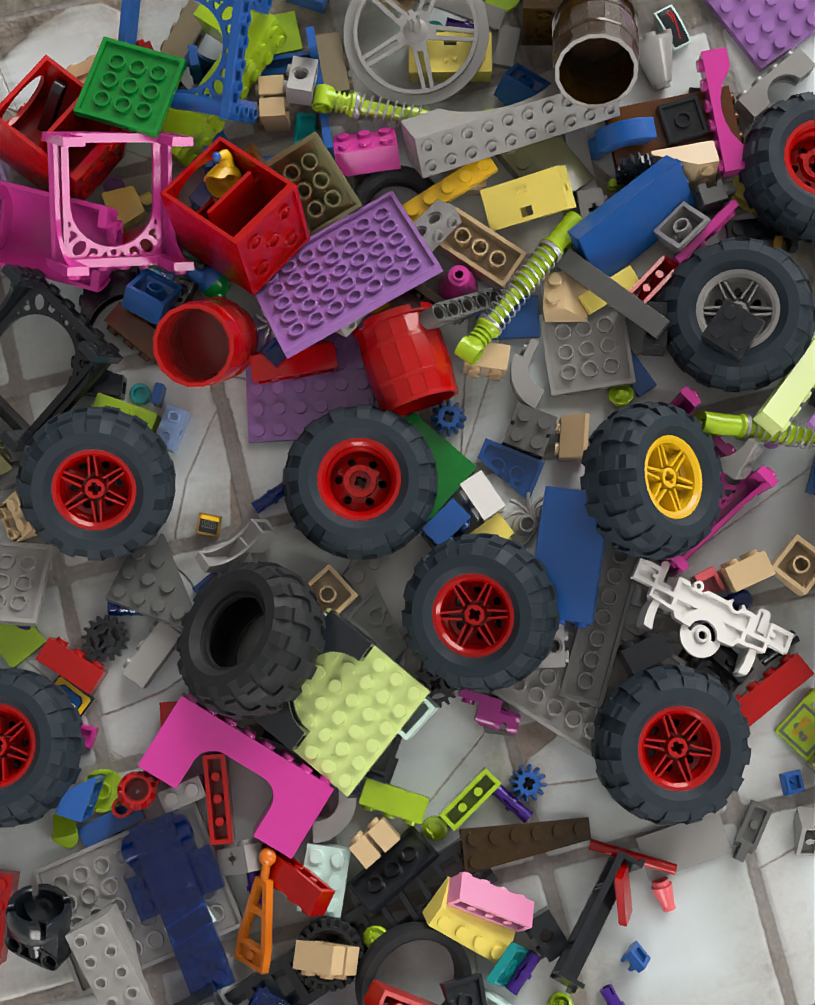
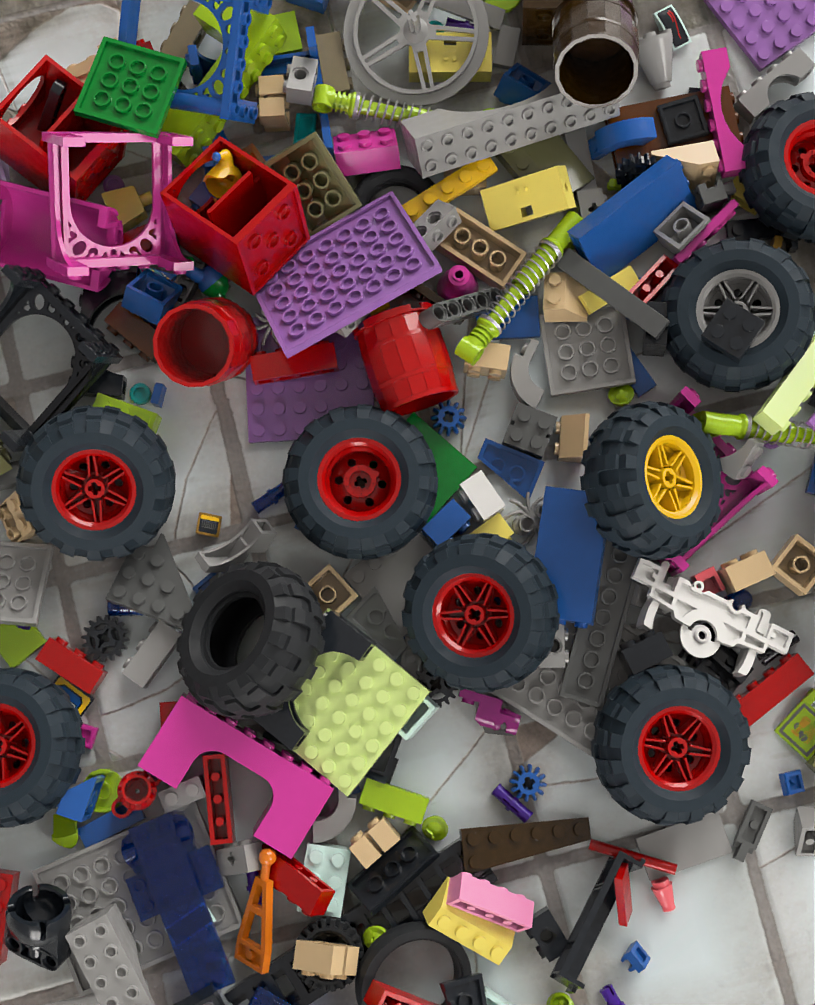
(173, 427): light blue brick -> none
(274, 353): clear blue tile -> none
(469, 798): lime brick -> none
(507, 964): teal tile -> none
(523, 972): dark purple pin -> none

